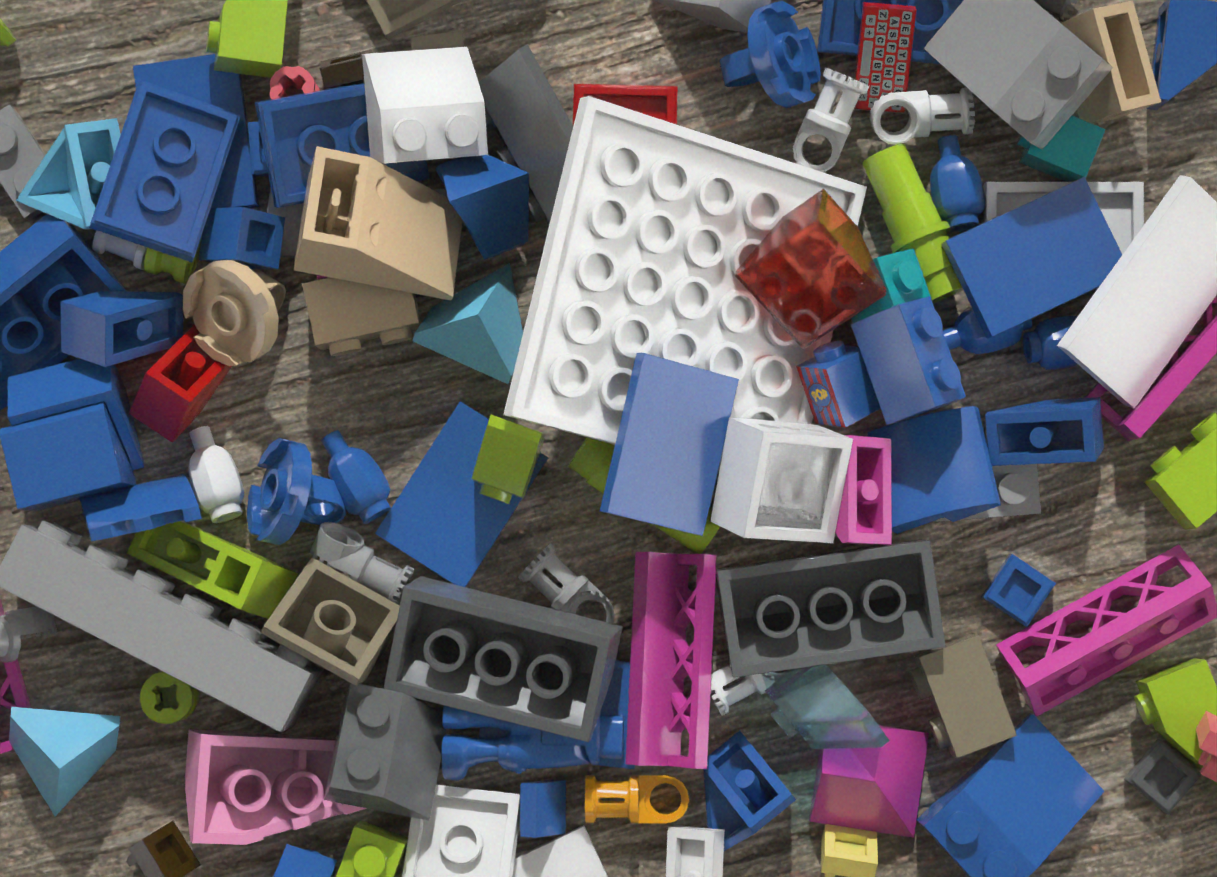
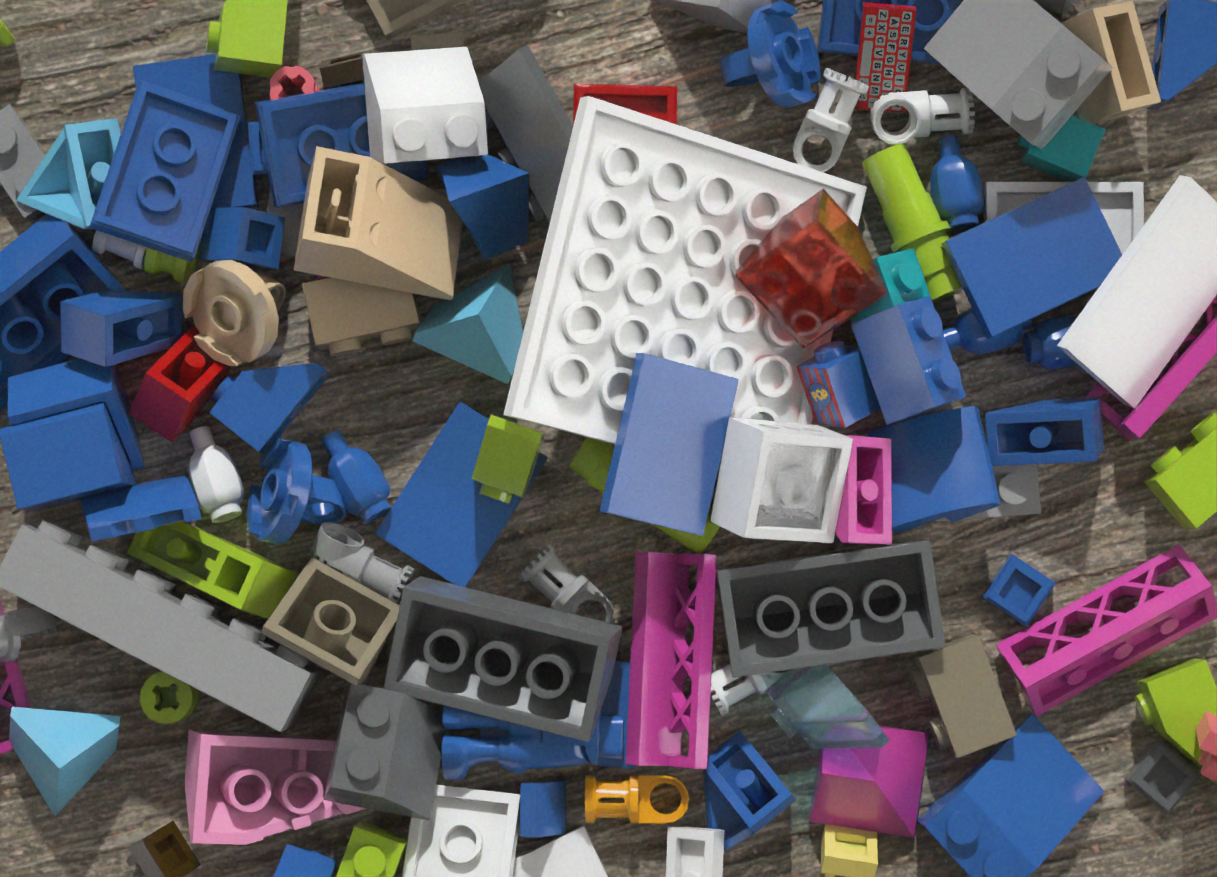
(266, 400): none -> blue slope

